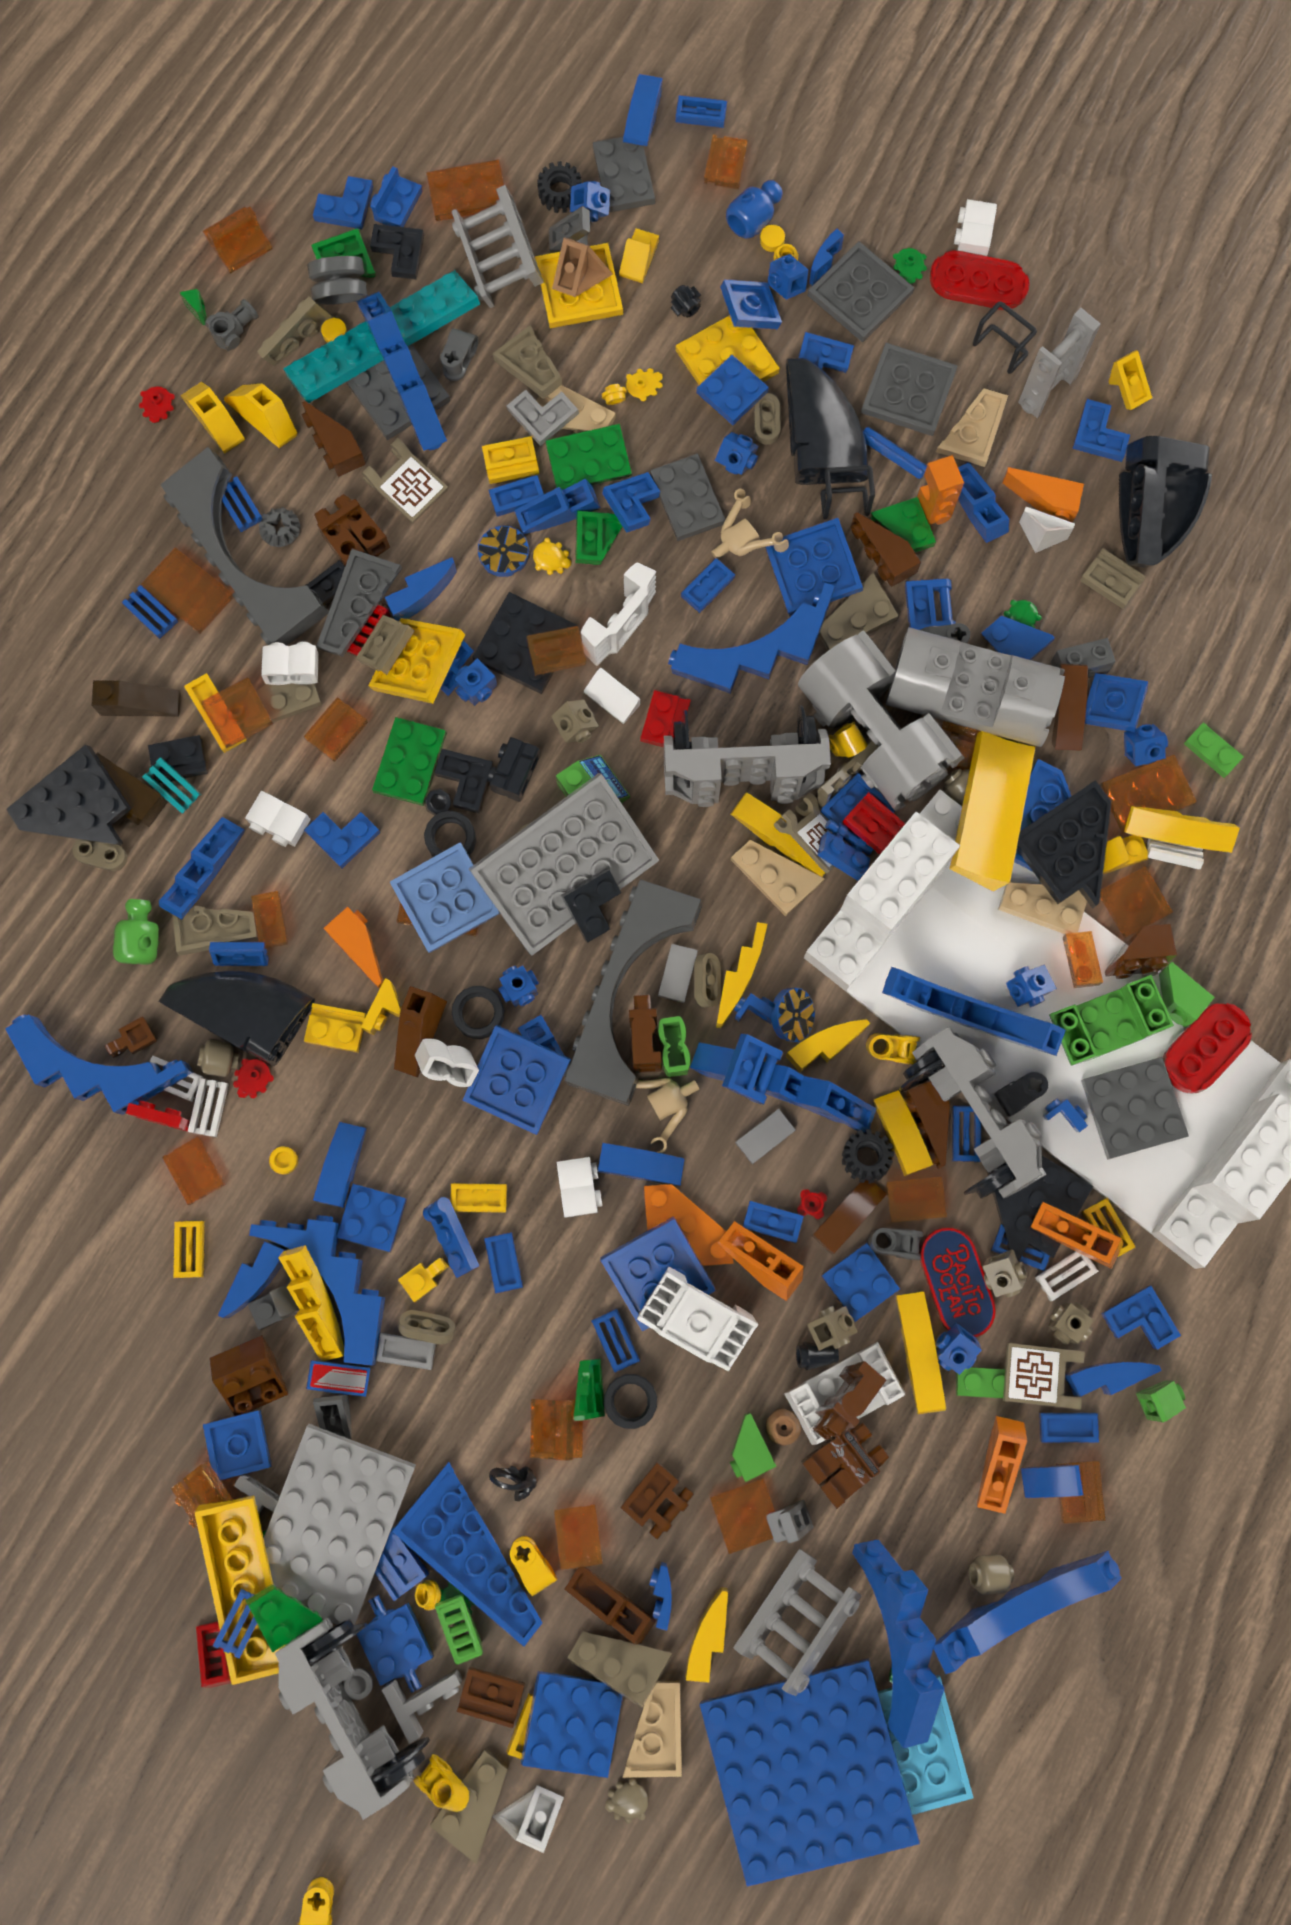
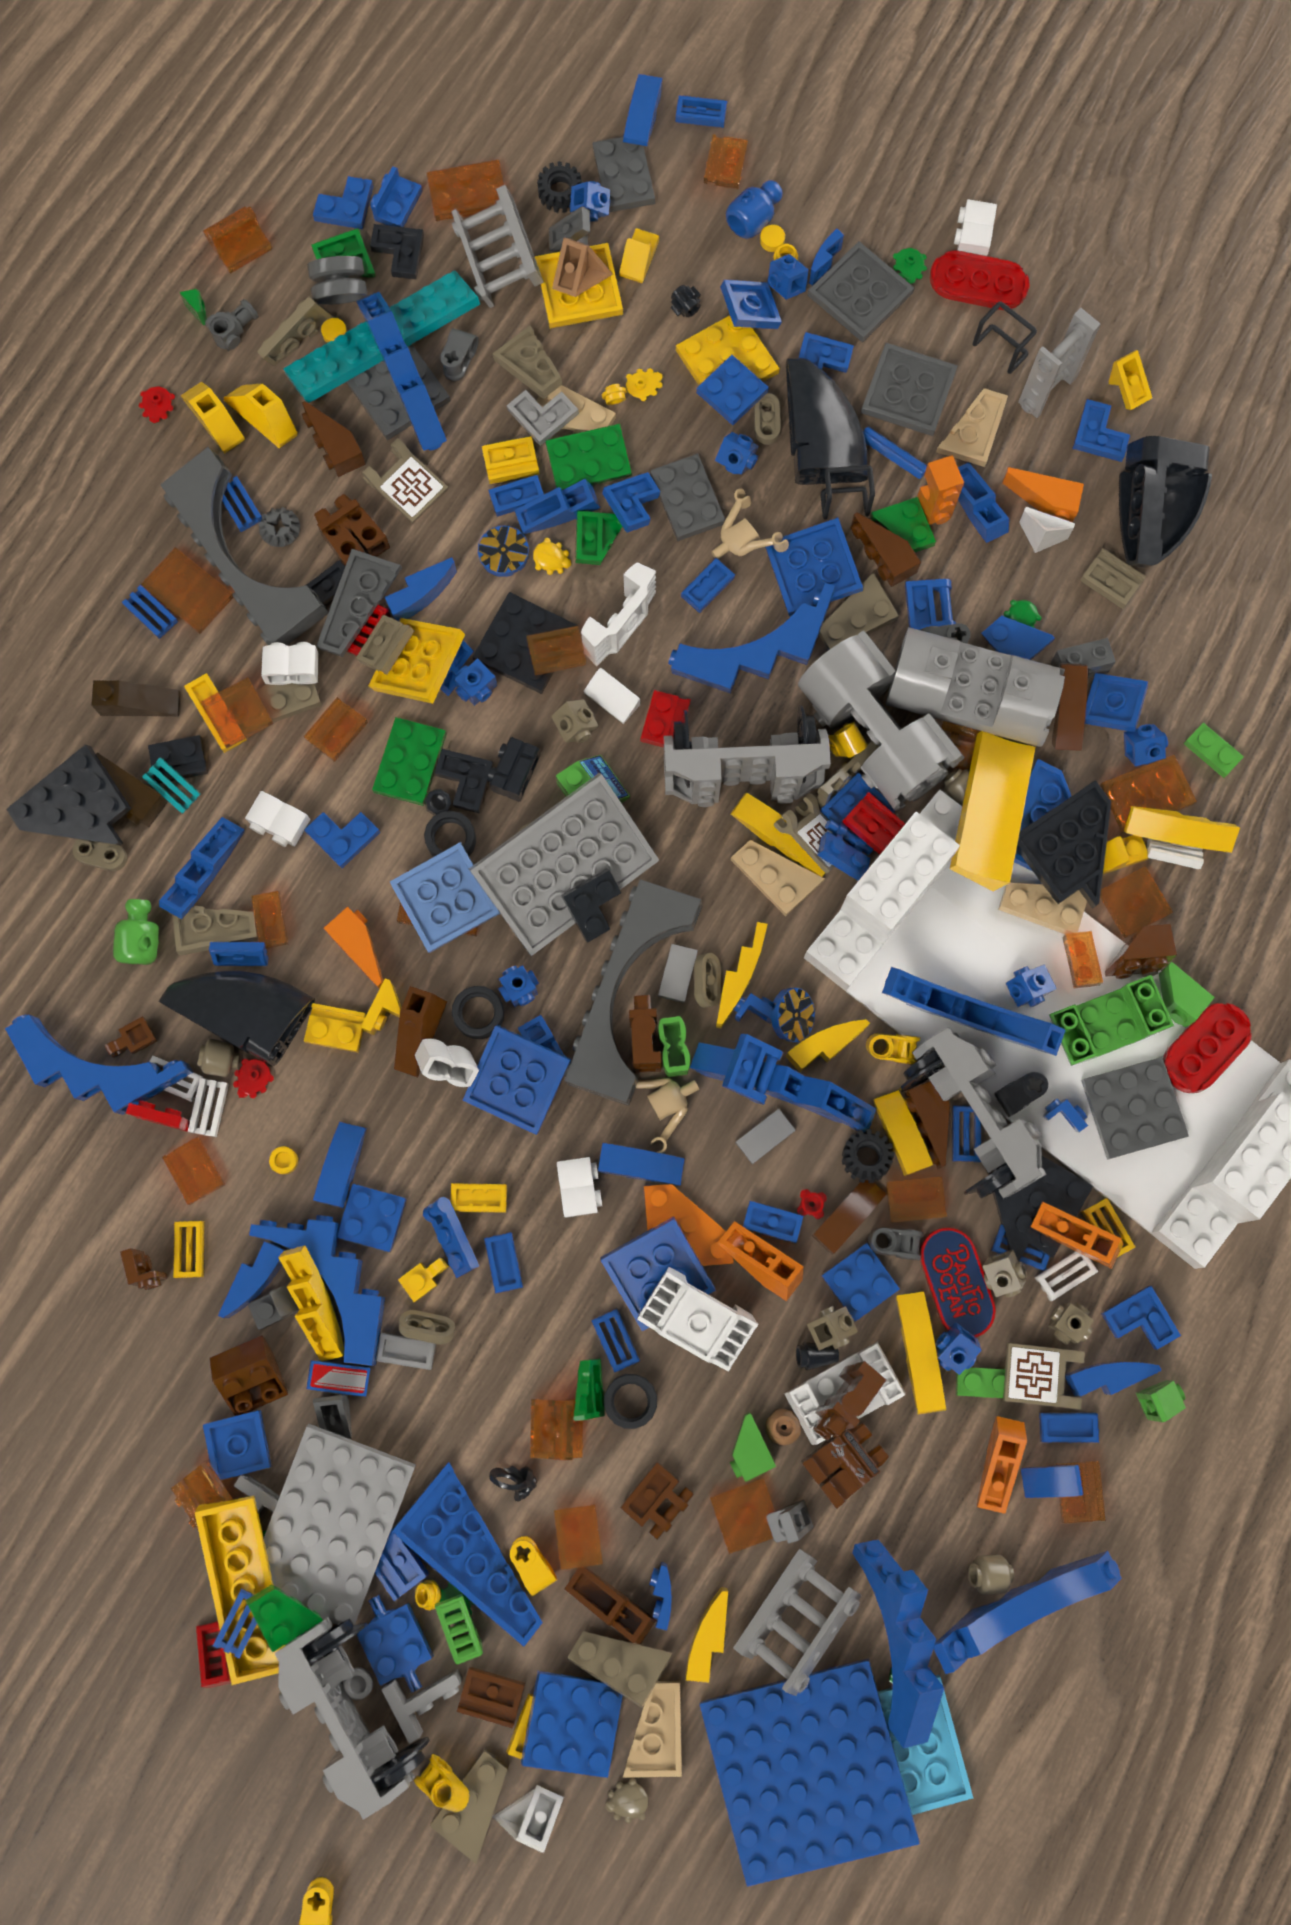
(137, 1270): none -> reddish brown bracket

